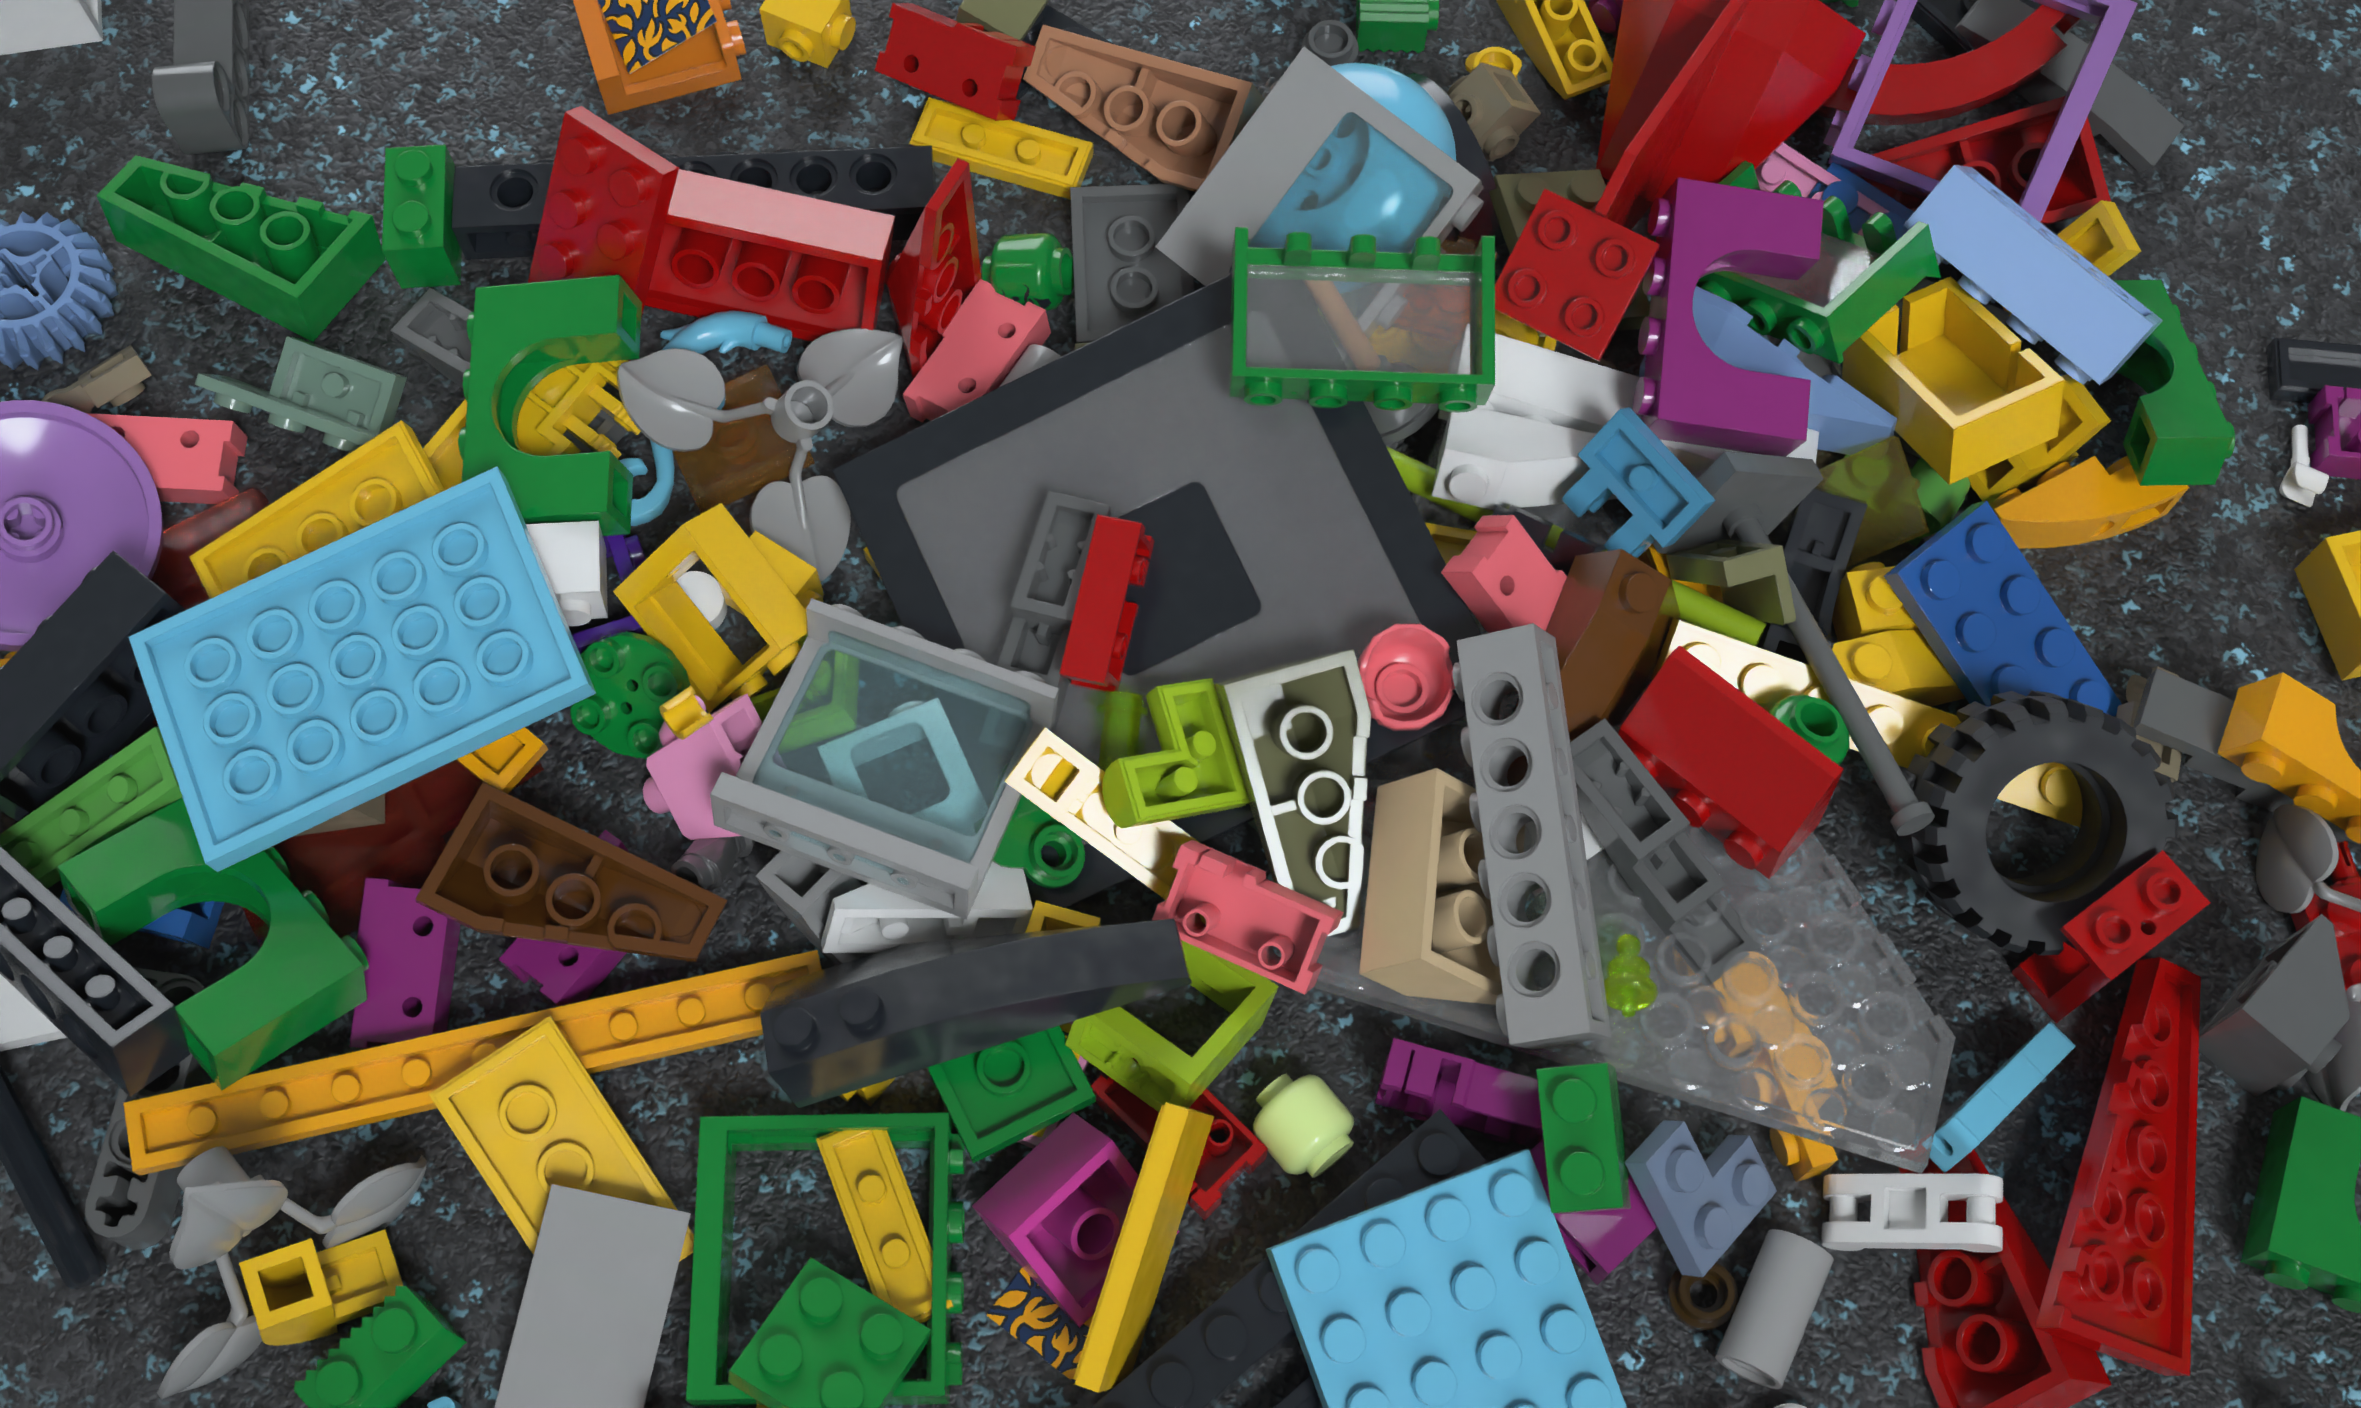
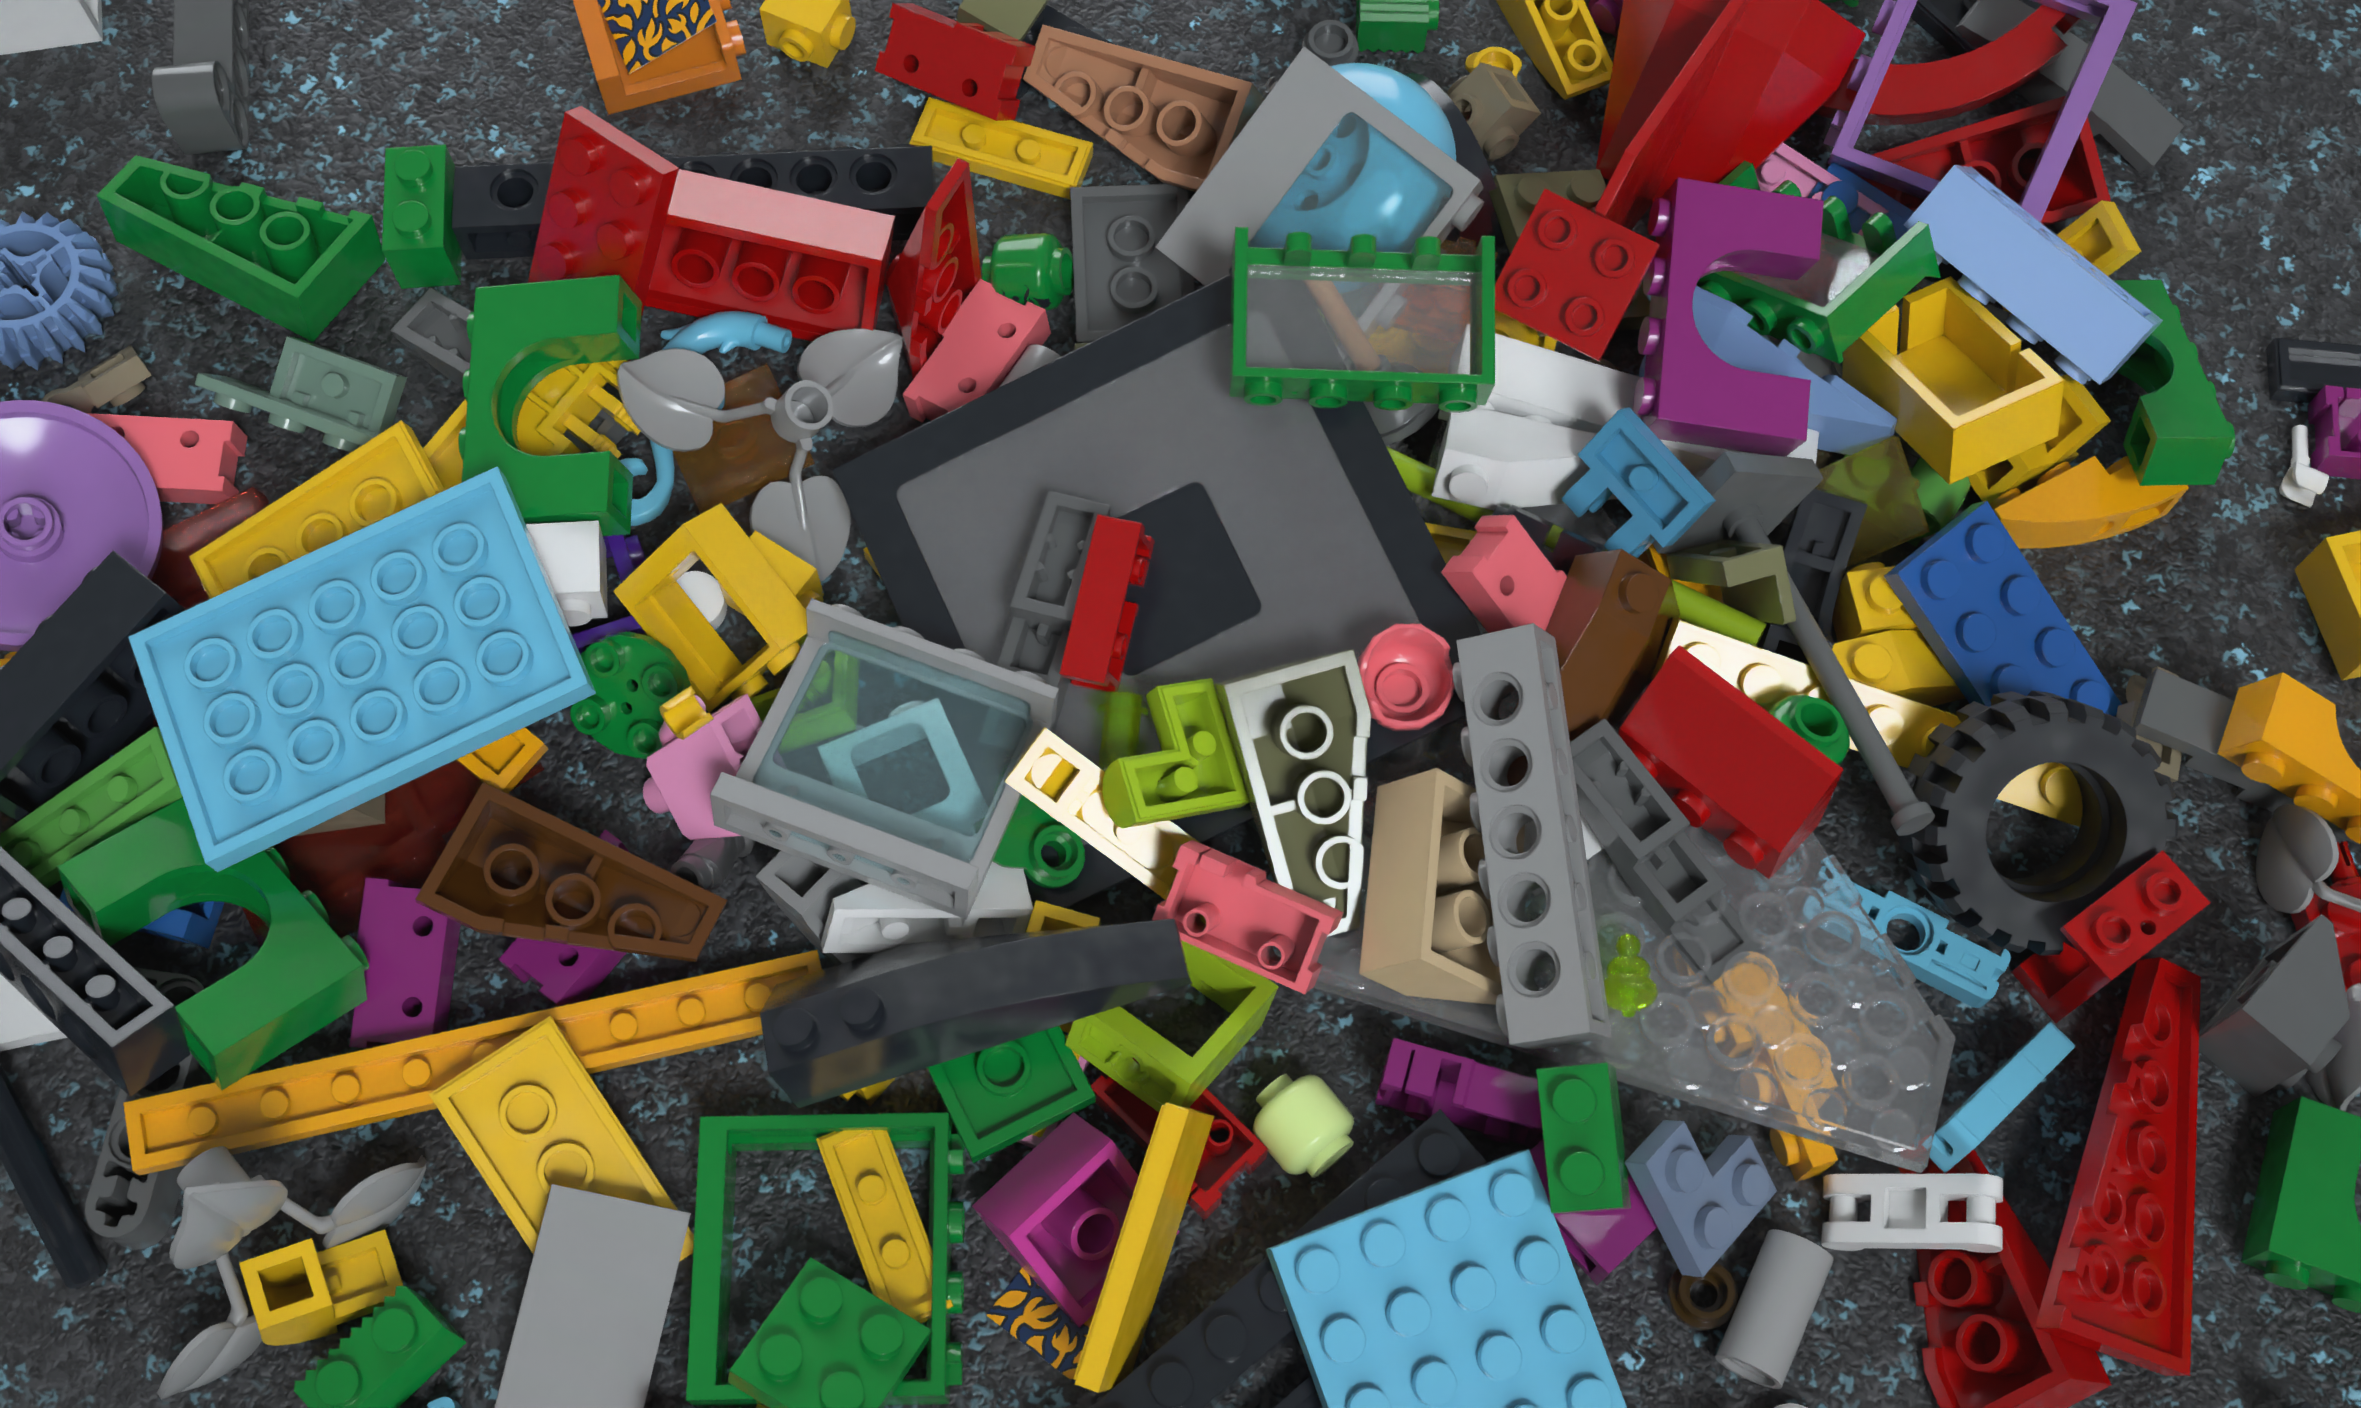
(1942, 956): none -> medium azure piece

